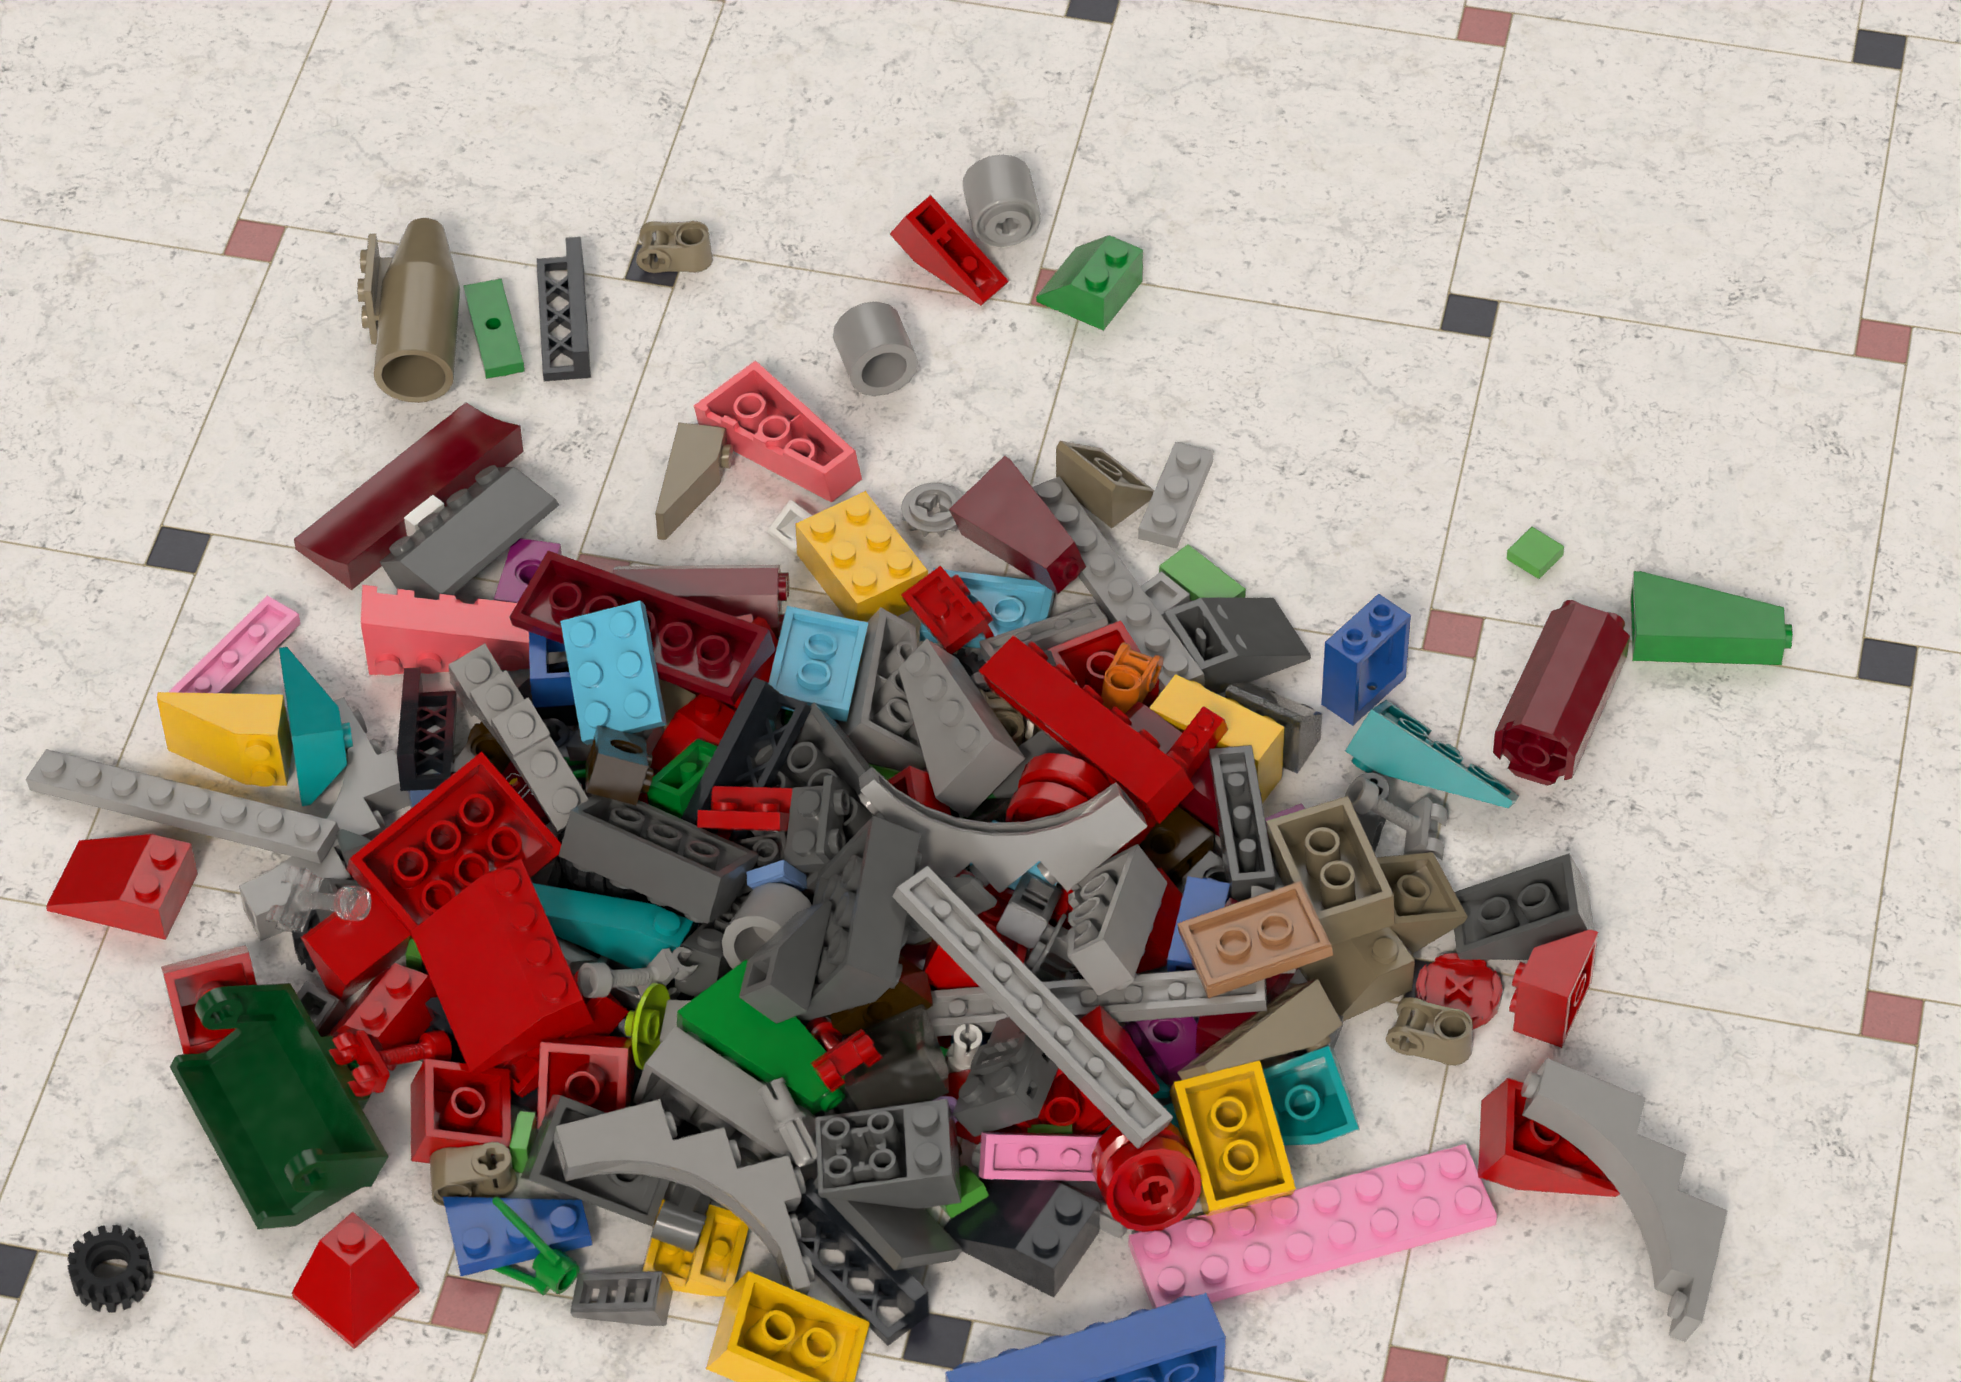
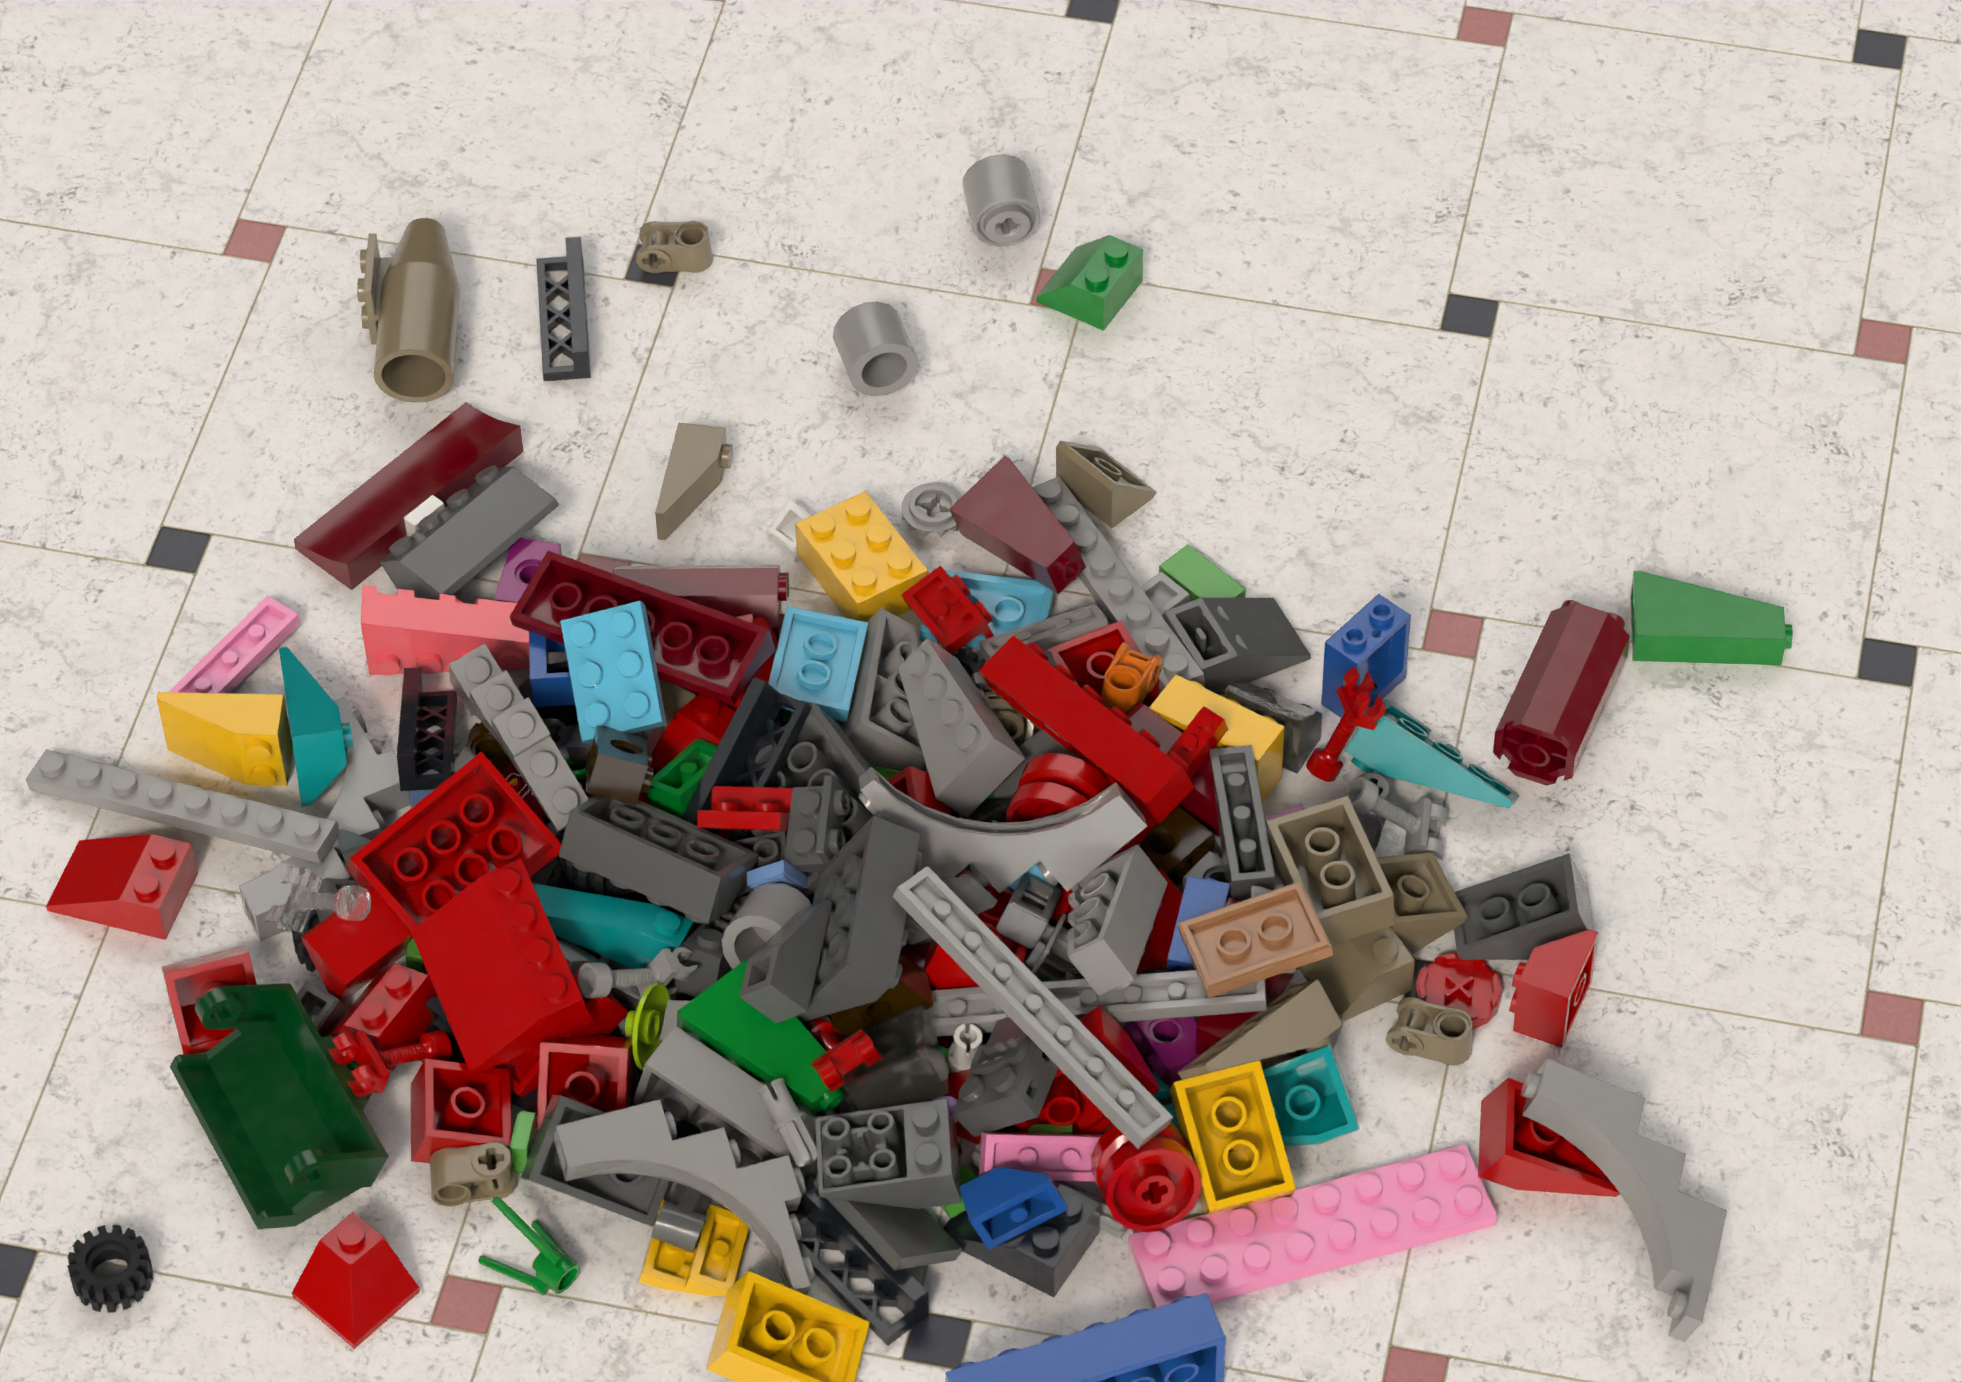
(489, 1240): blue wing -> none
(493, 328): green tile -> none
(649, 1305): flat silver slope -> none
(780, 433): coral wedge -> none
(947, 251): red slope -> none
(1010, 1203): none -> blue slope
(1175, 495): light grey plate -> none
(1355, 699): none -> red bar
(1535, 552): bright green tile -> none

